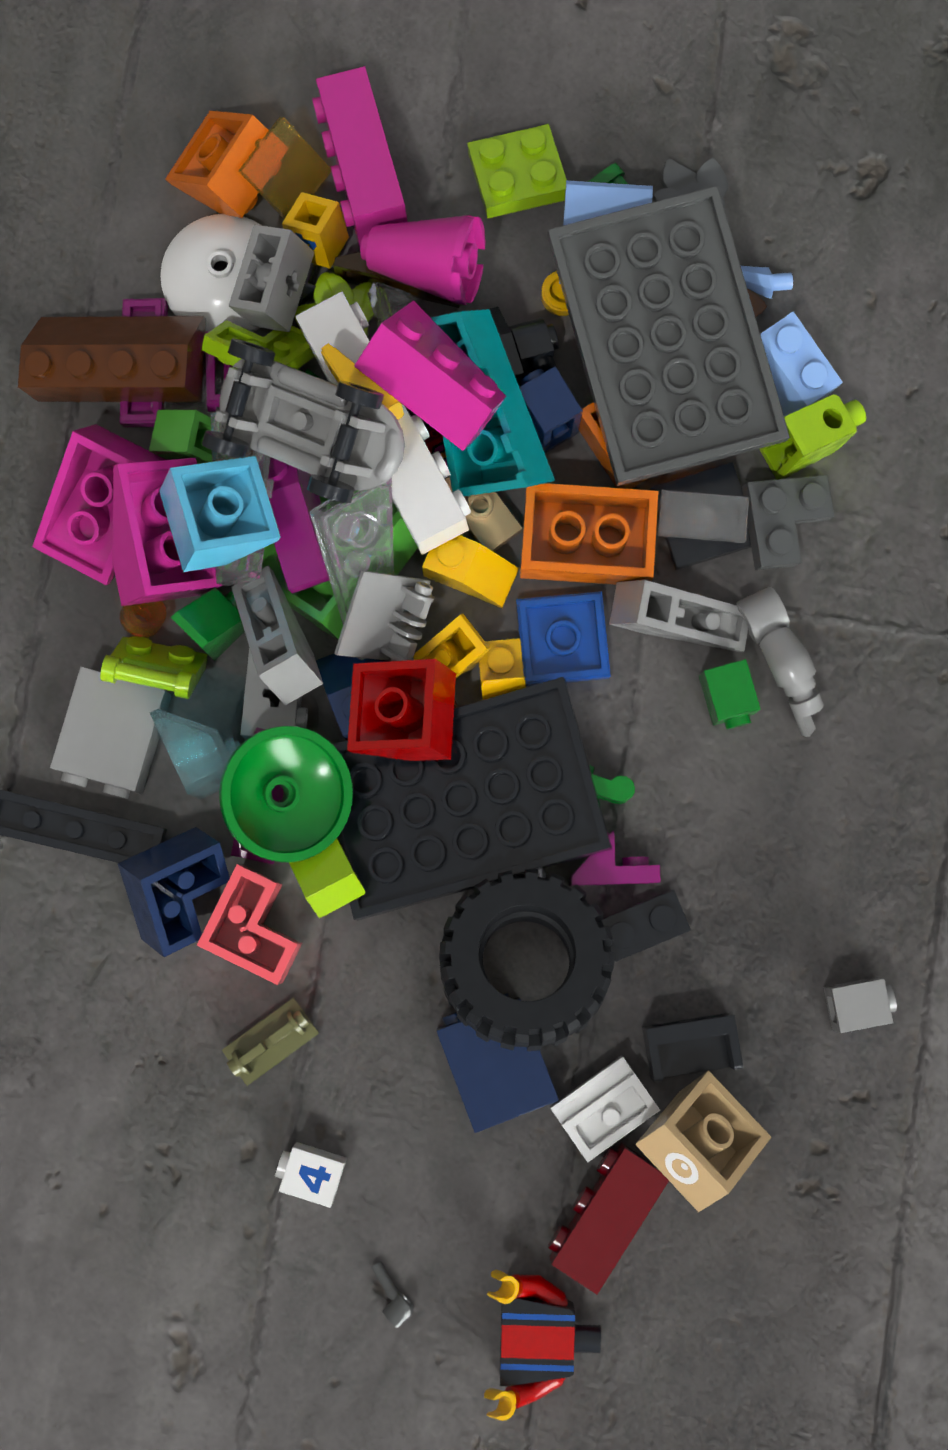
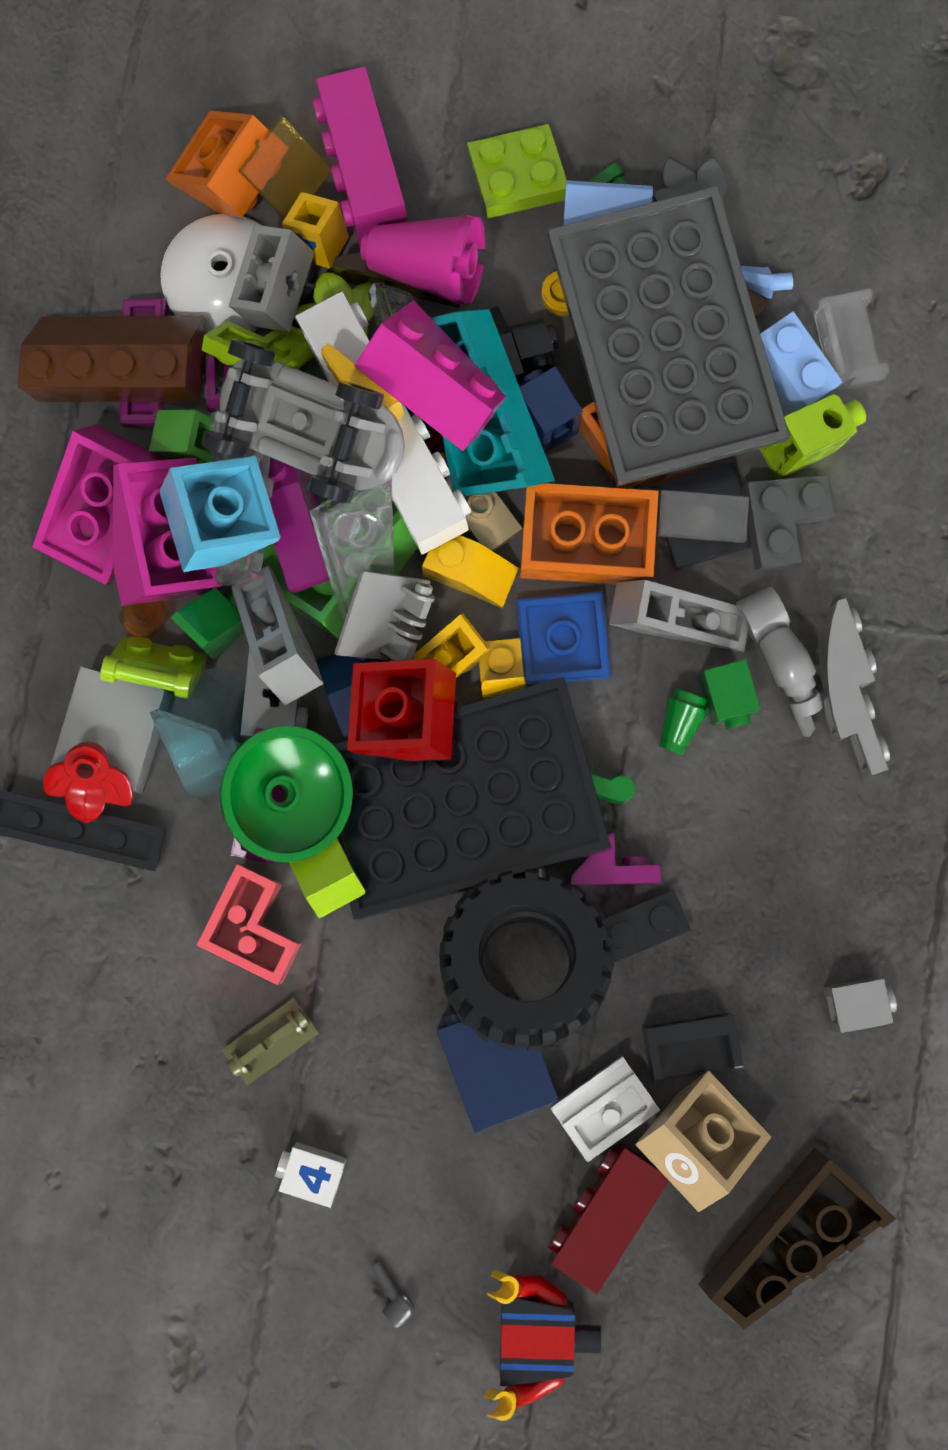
(86, 787): none -> red plate
(166, 881): dark blue brick -> none
(681, 720): none -> green cone
(793, 1238): none -> dark brown wedge
(842, 672): none -> light grey slope
(849, 340): none -> clear panel

